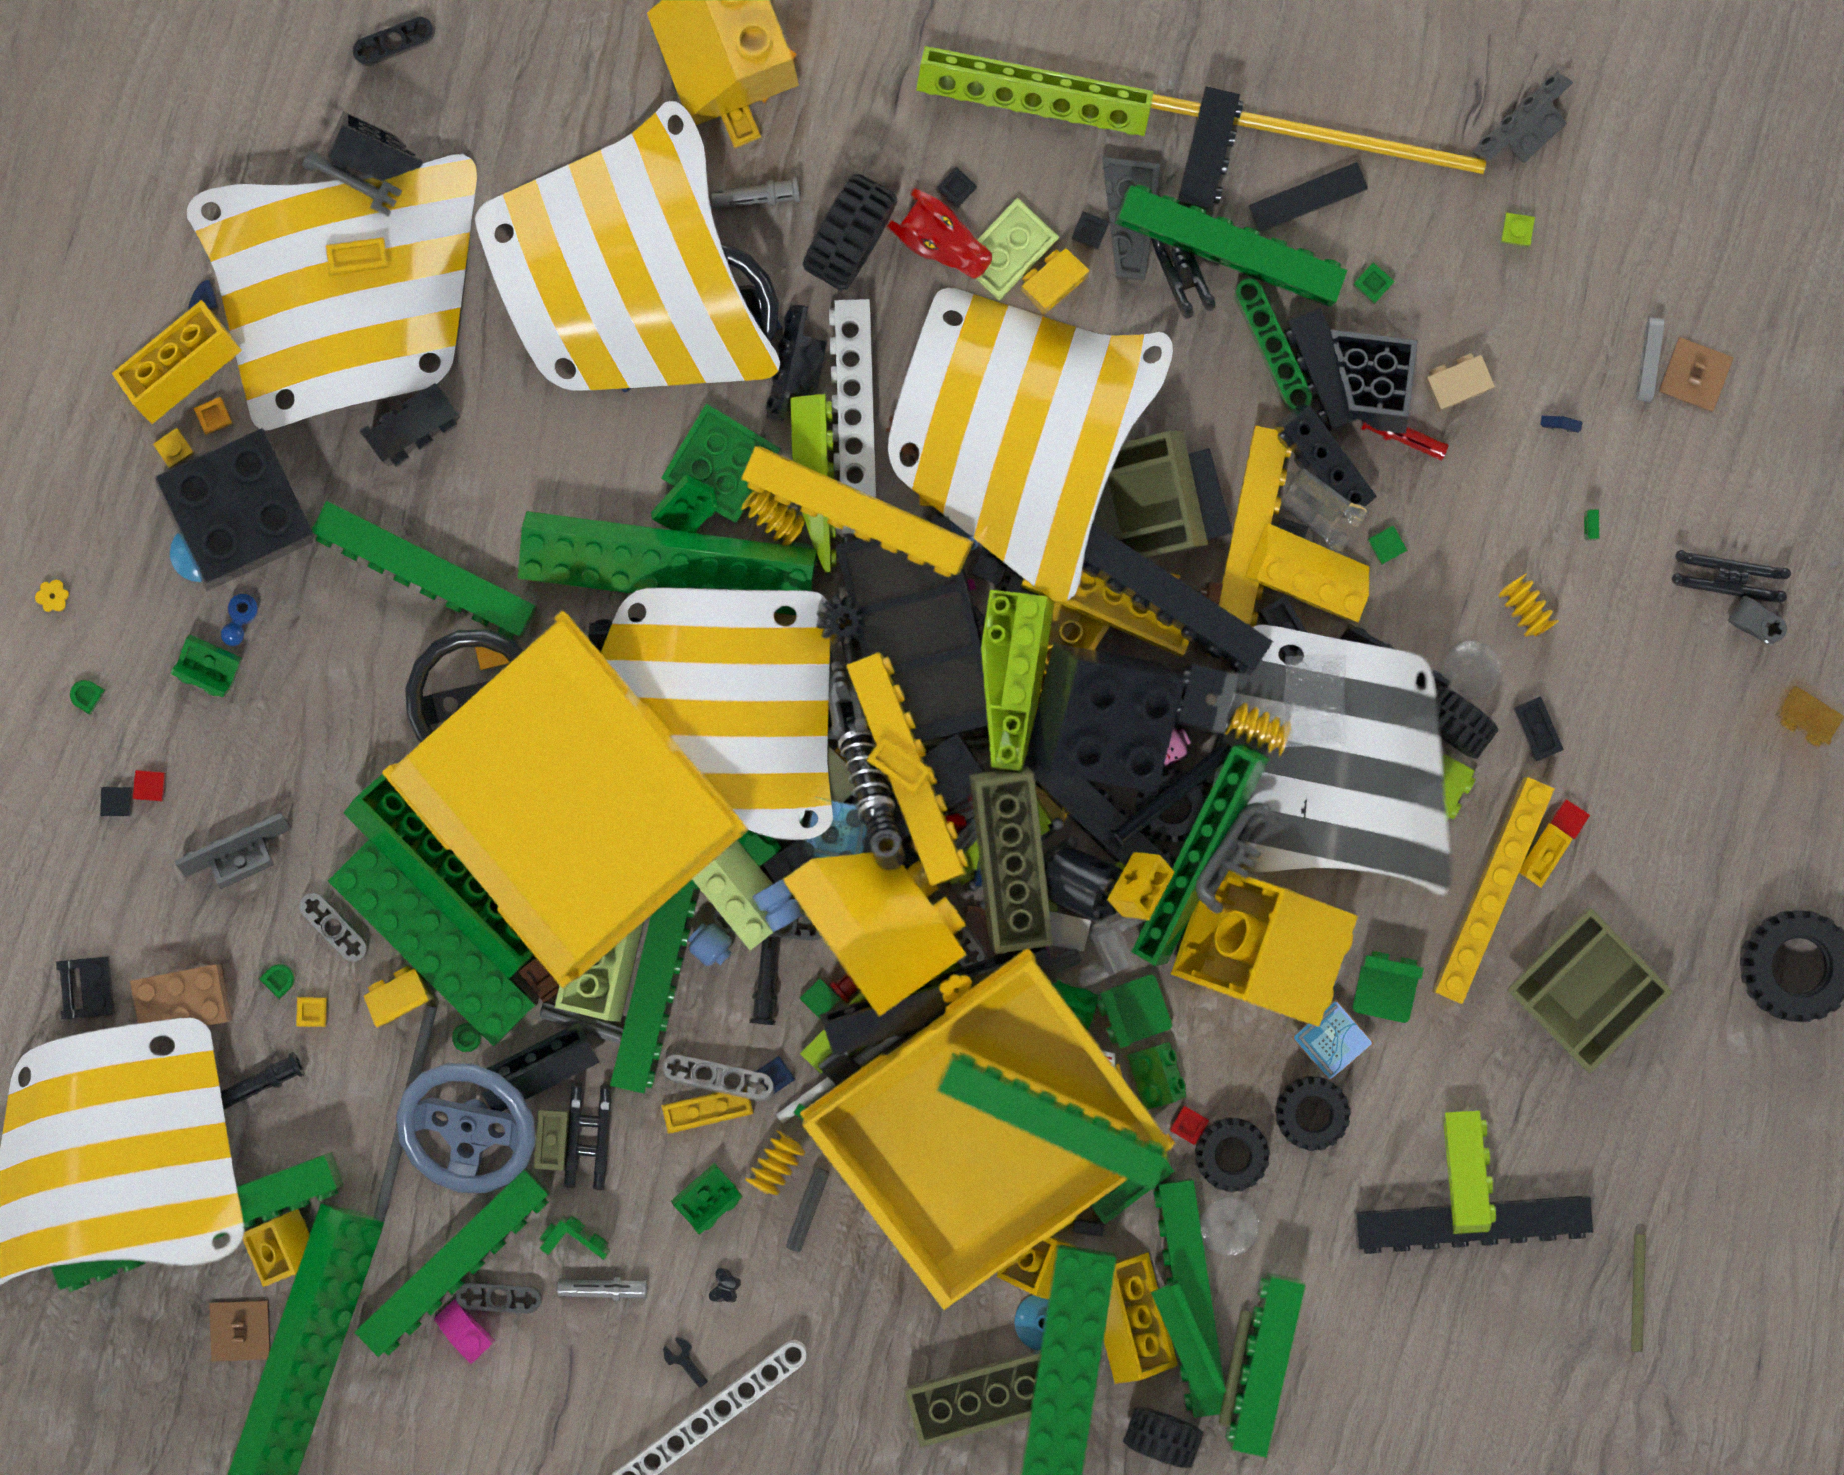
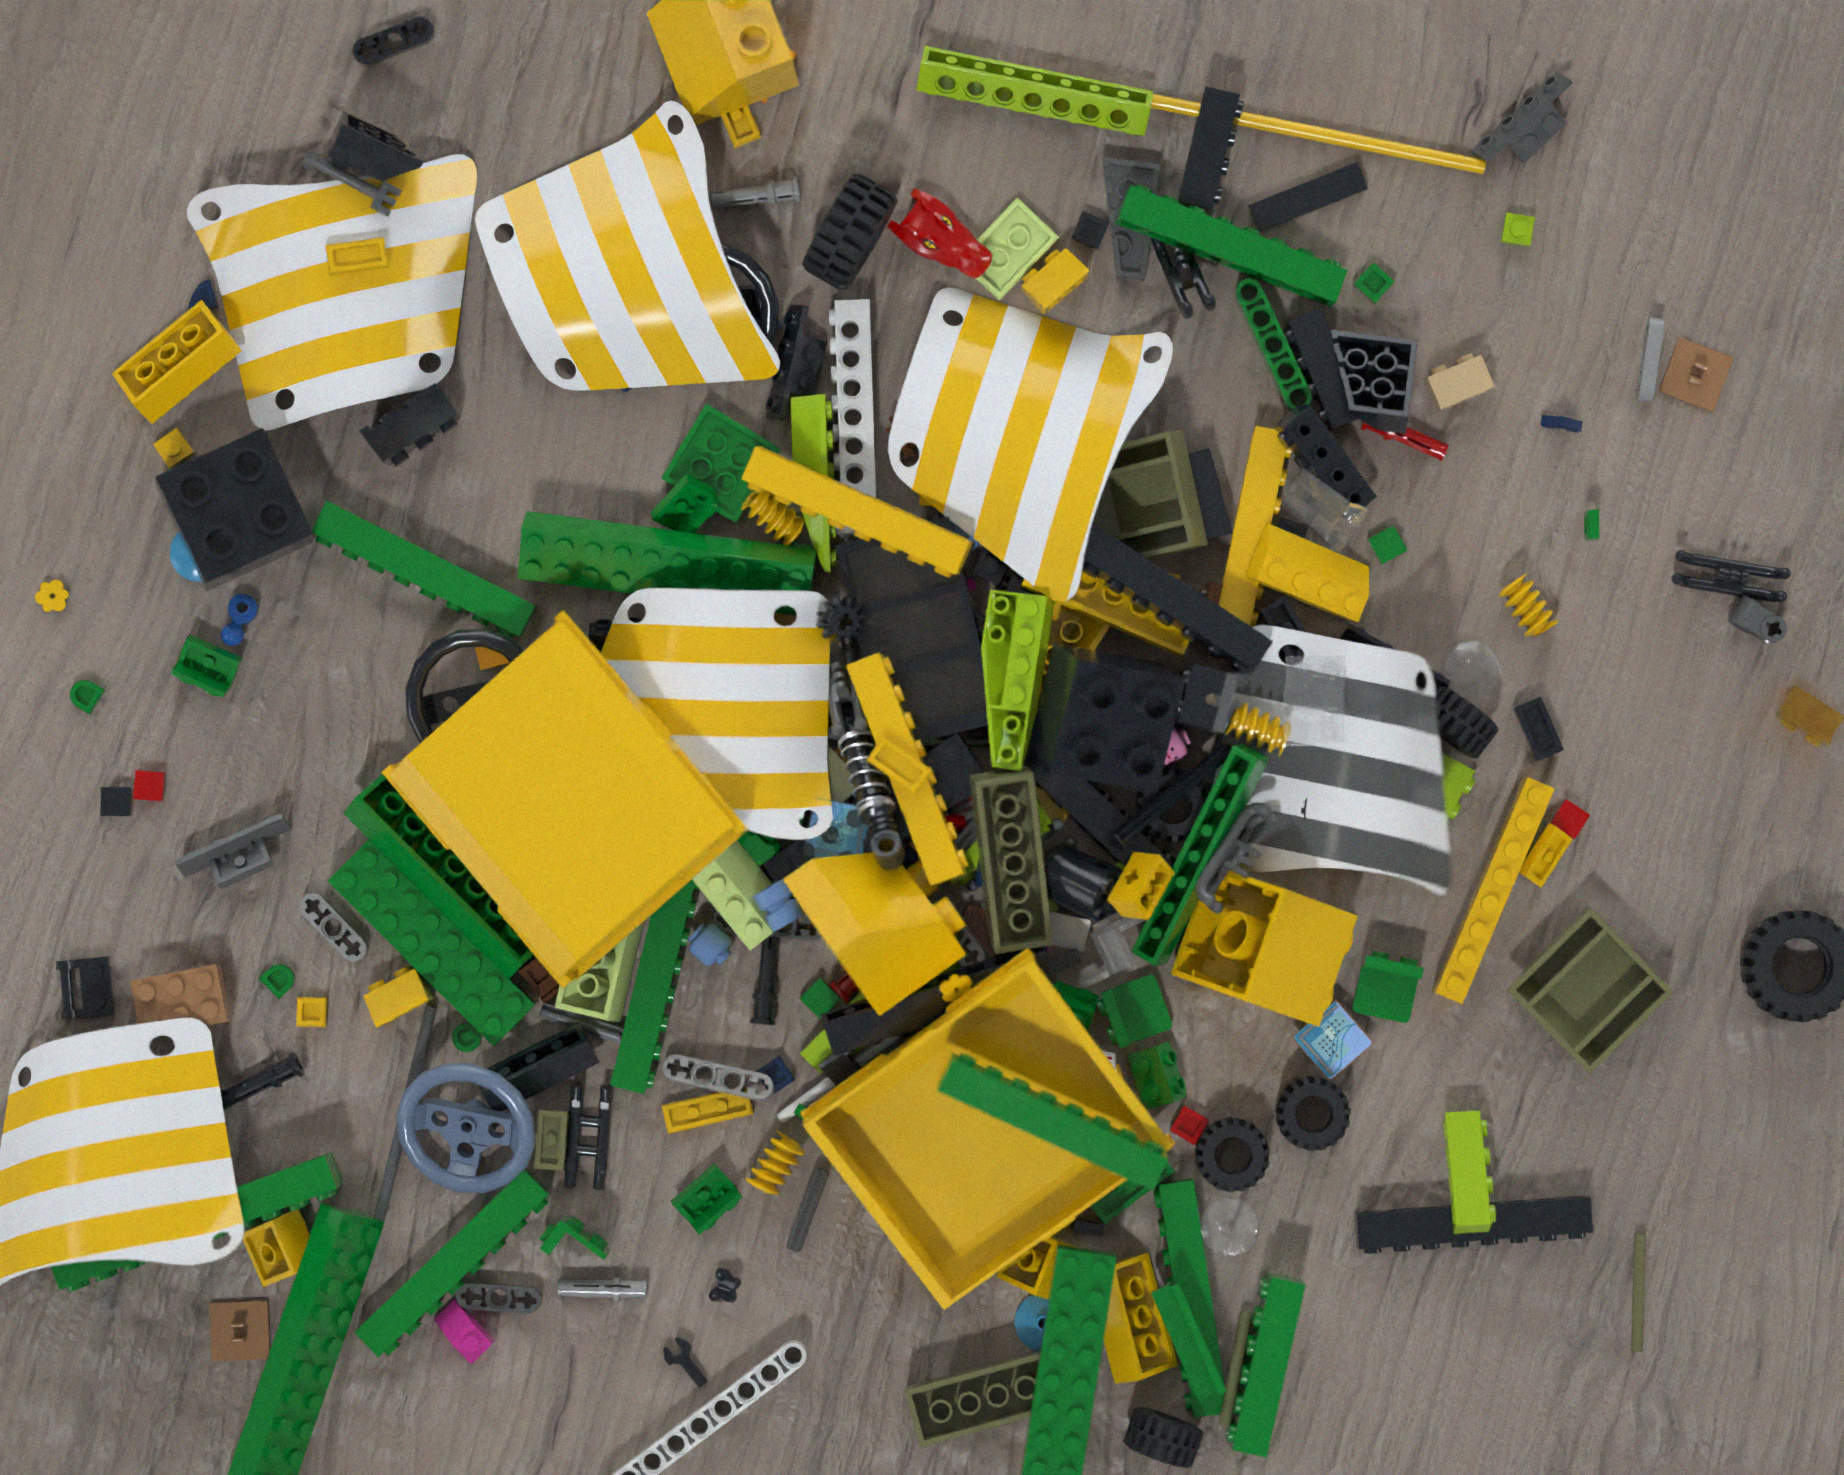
(213, 416): light orange tile -> none
(957, 187): black tile -> none

